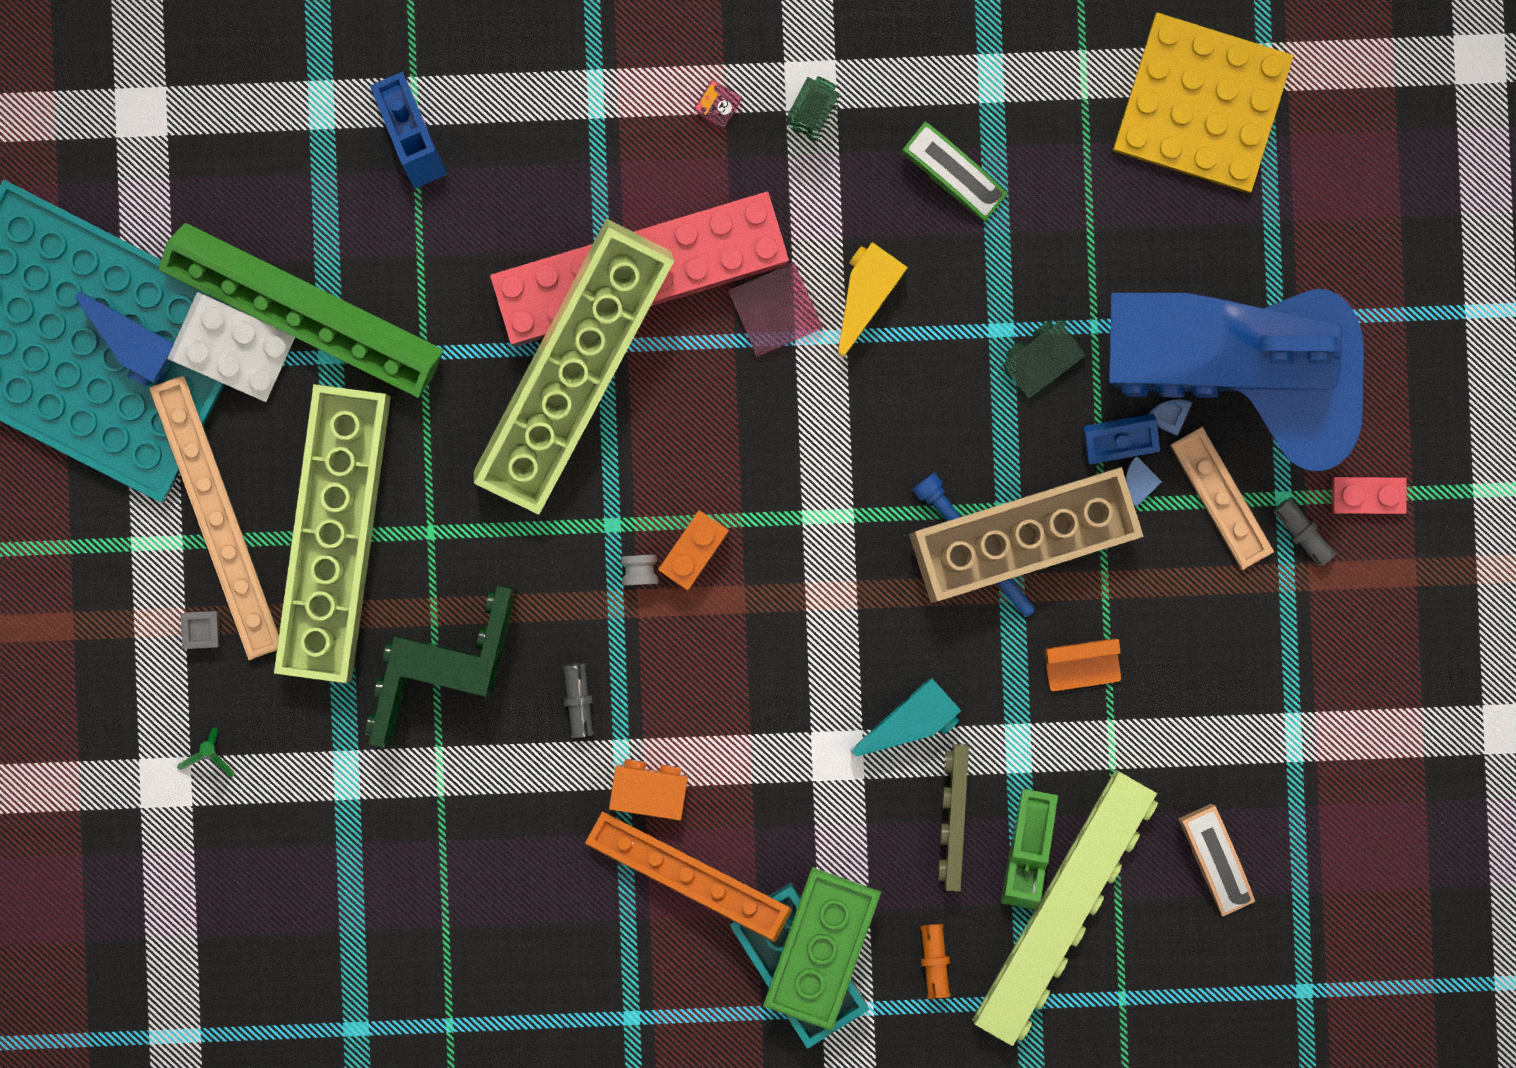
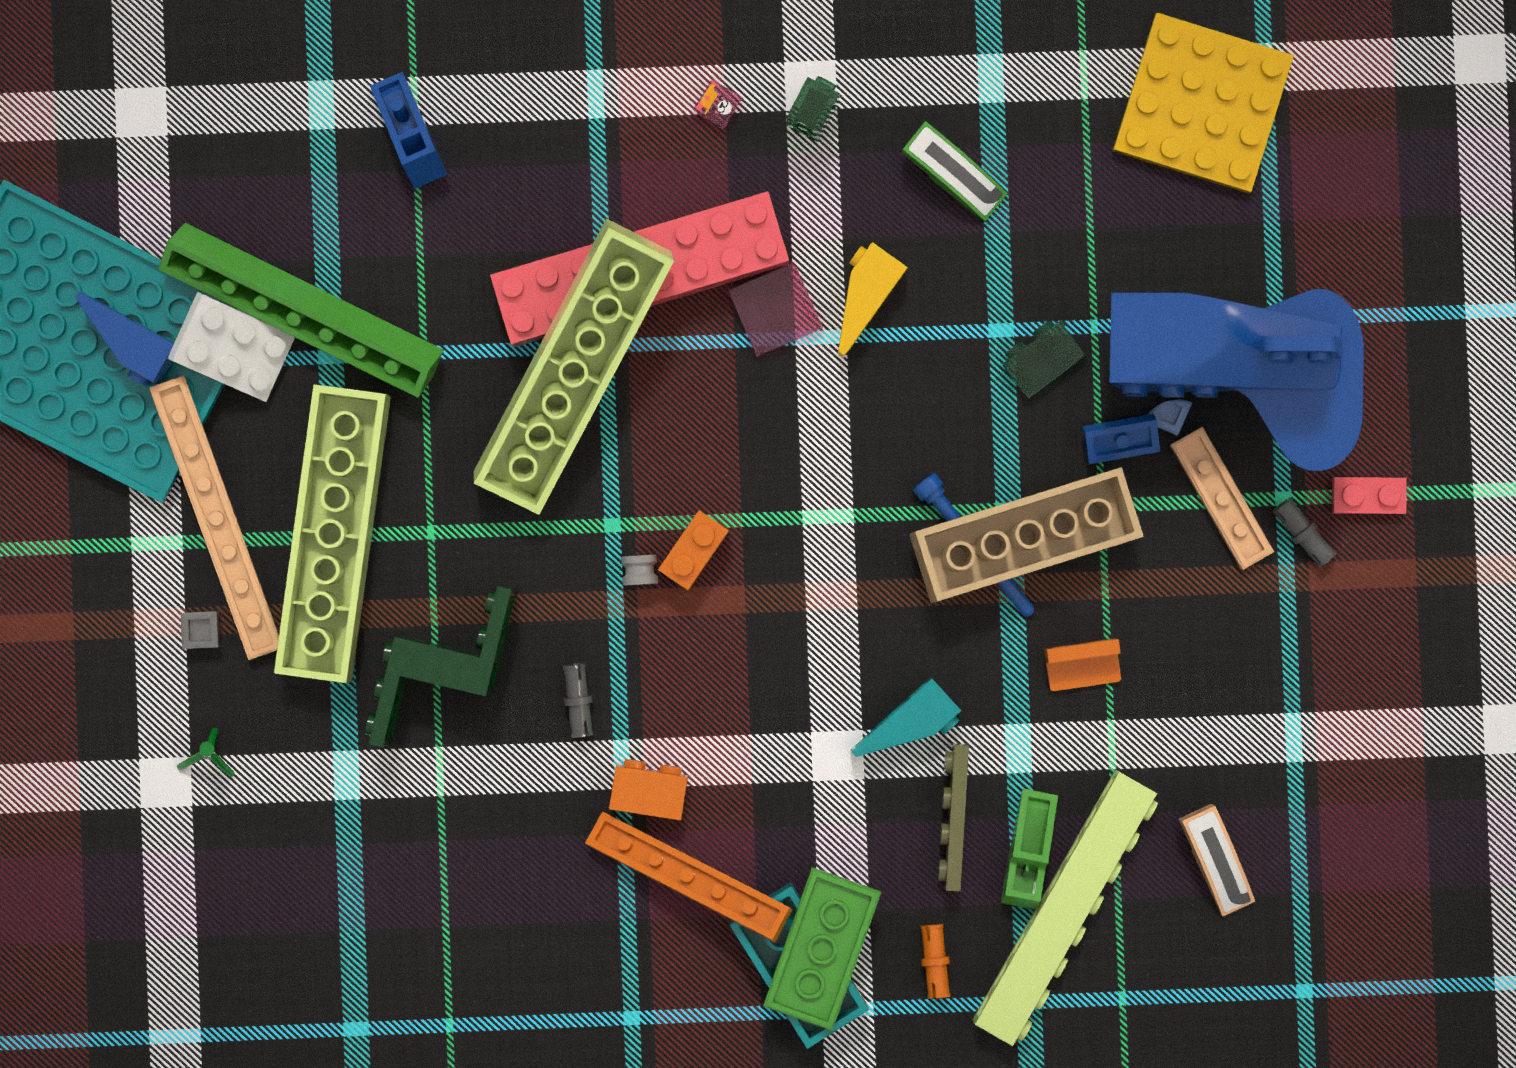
(1140, 481): medium blue tile -> none

